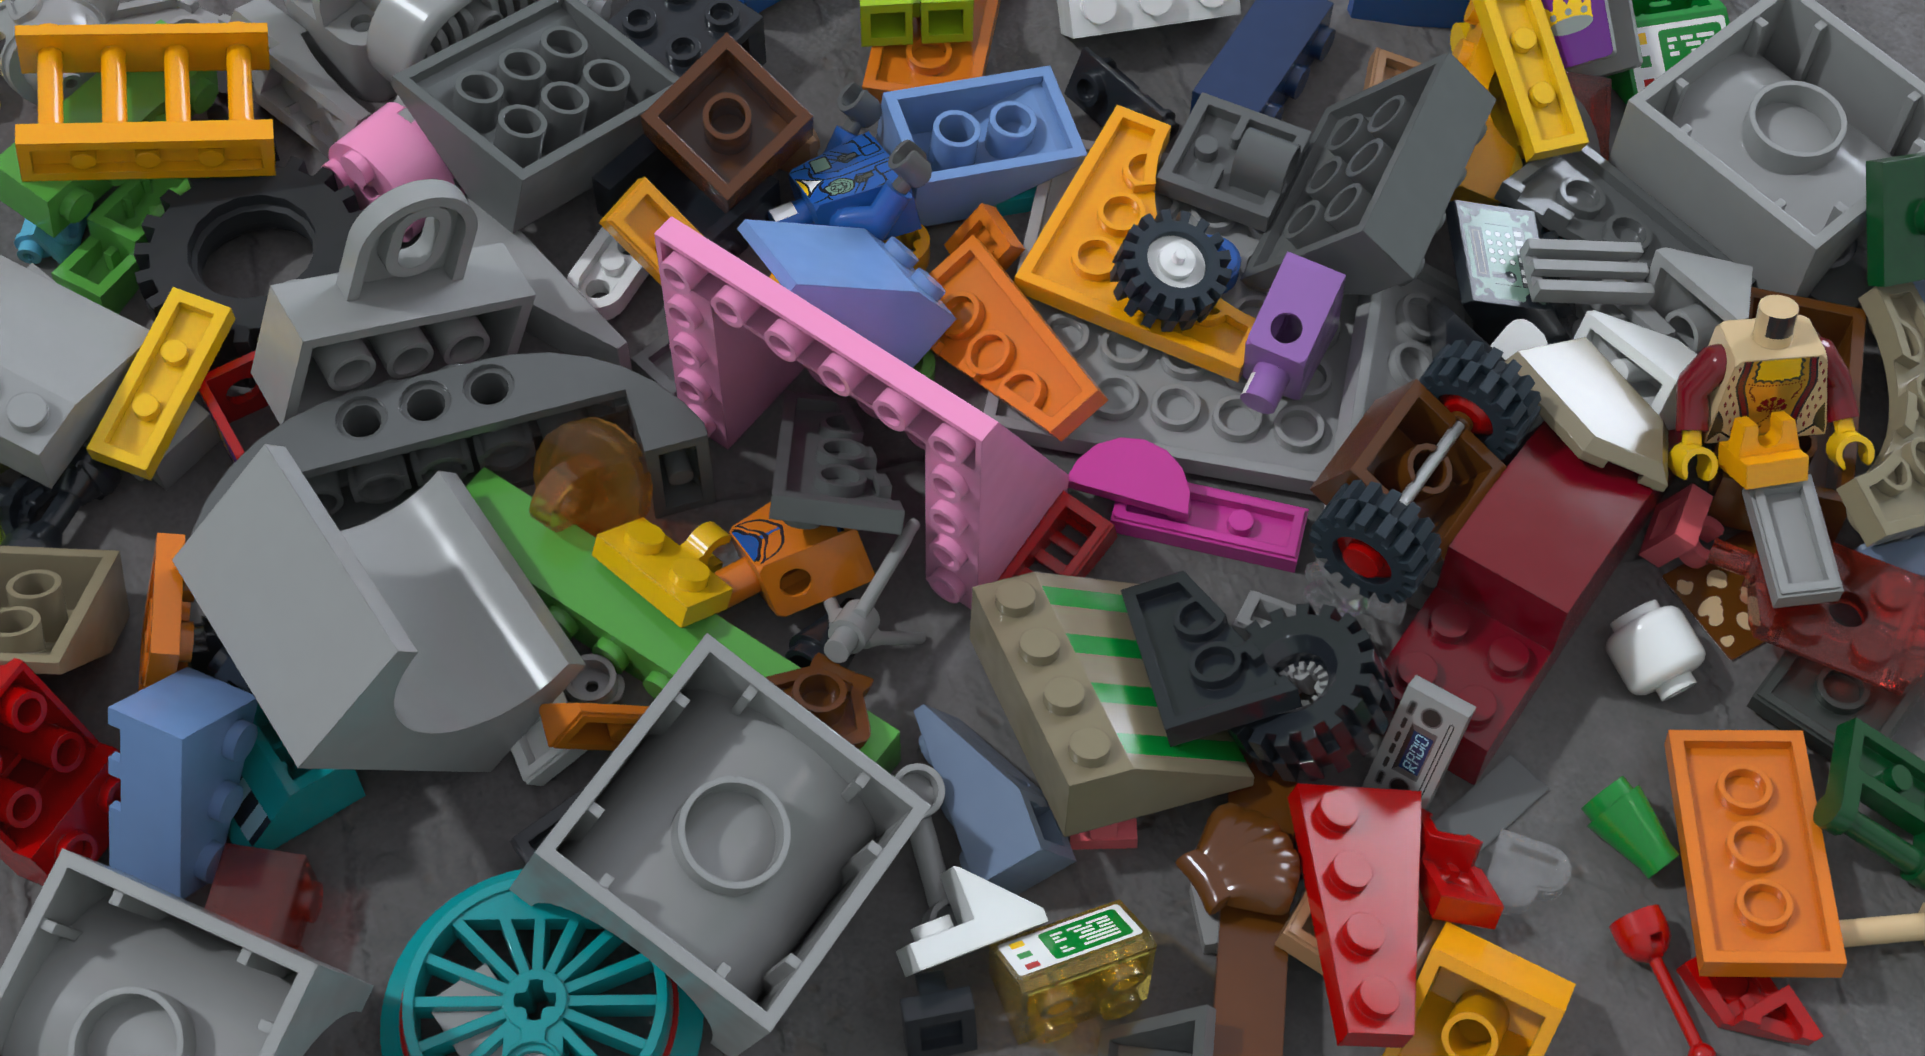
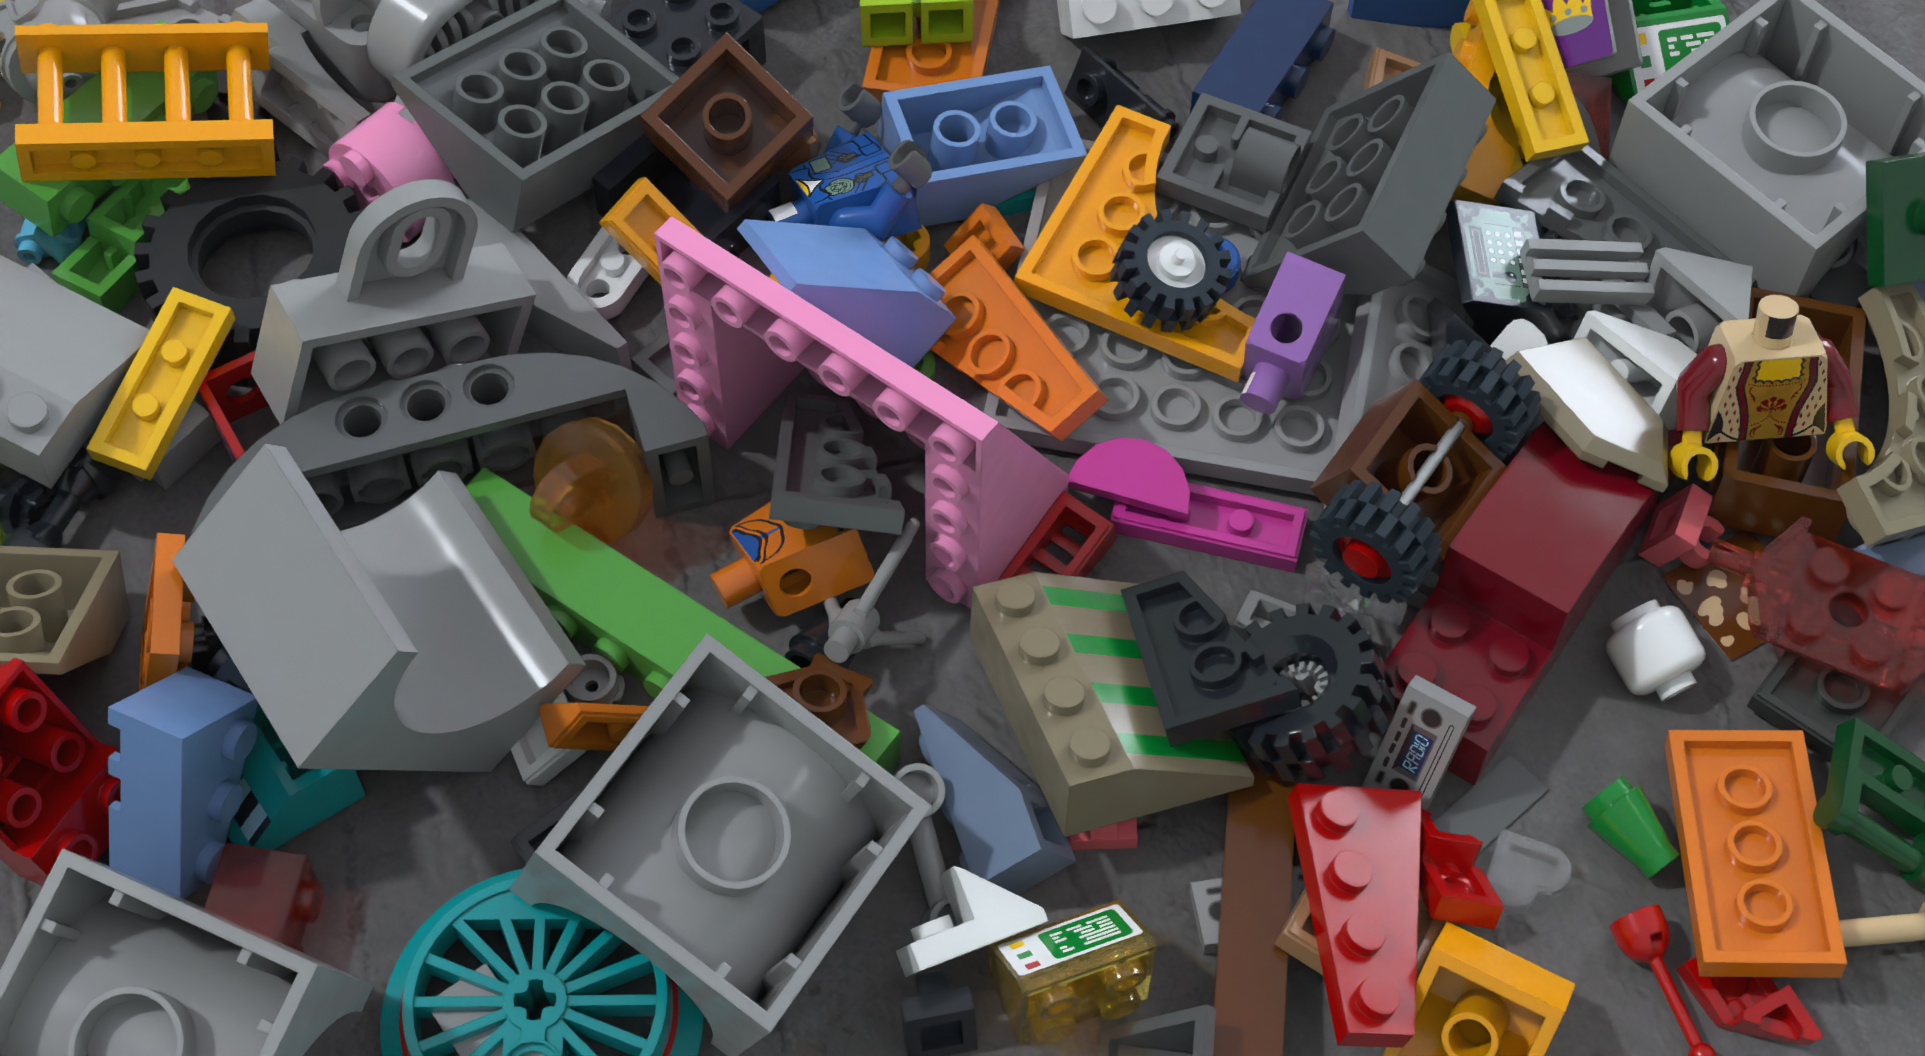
(668, 575): yellow plate -> none
(1243, 863): reddish brown animal -> none
(1765, 458): light orange tile -> none
(1793, 544): light grey tile -> none

